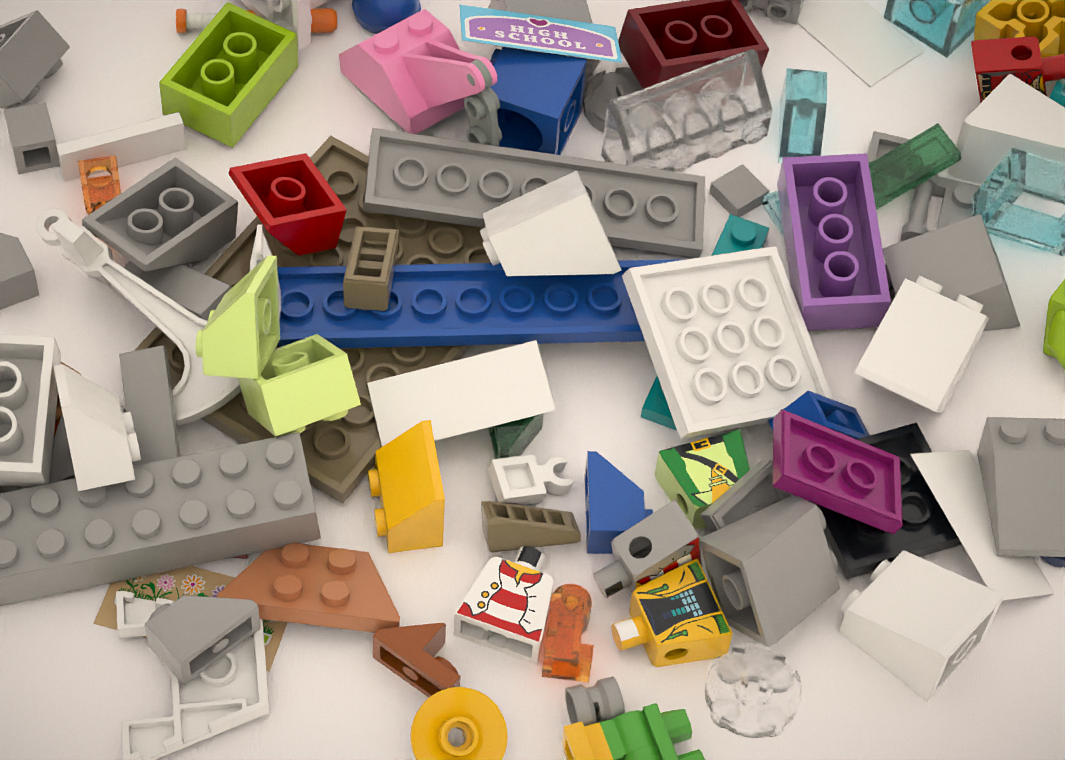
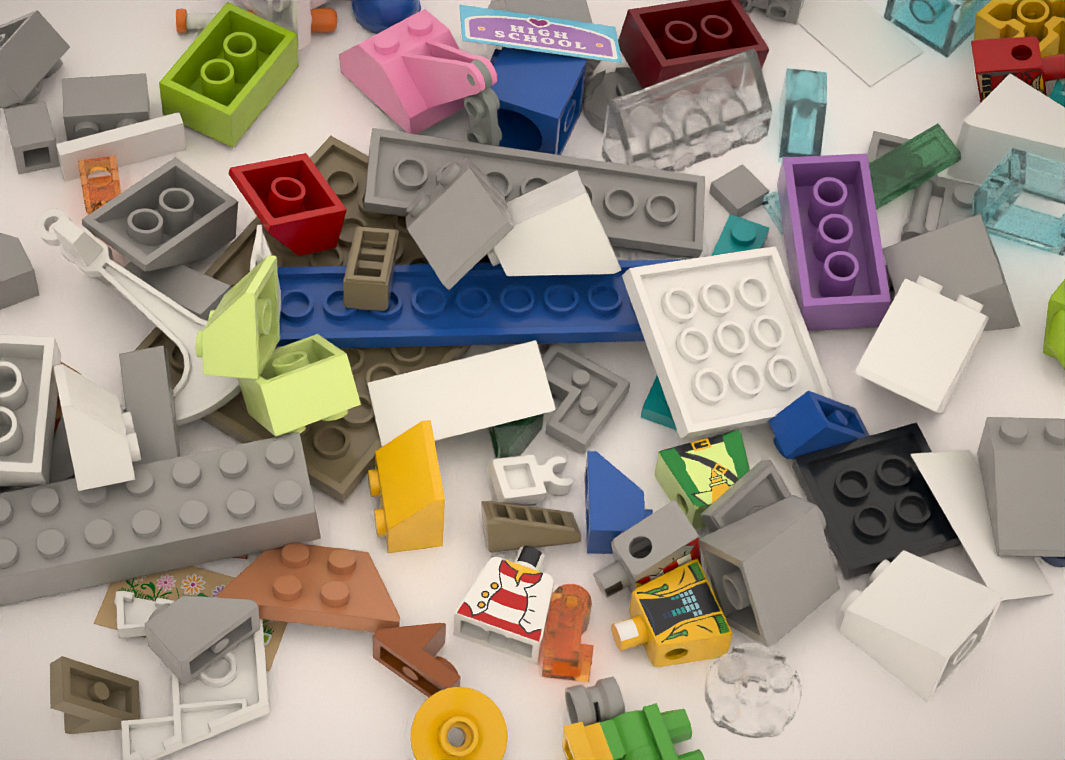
(92, 696): none -> dark tan slope
(103, 103): none -> light grey brick
(458, 221): none -> light grey slope
(588, 395): none -> light grey plate
(837, 472): magenta tile -> none

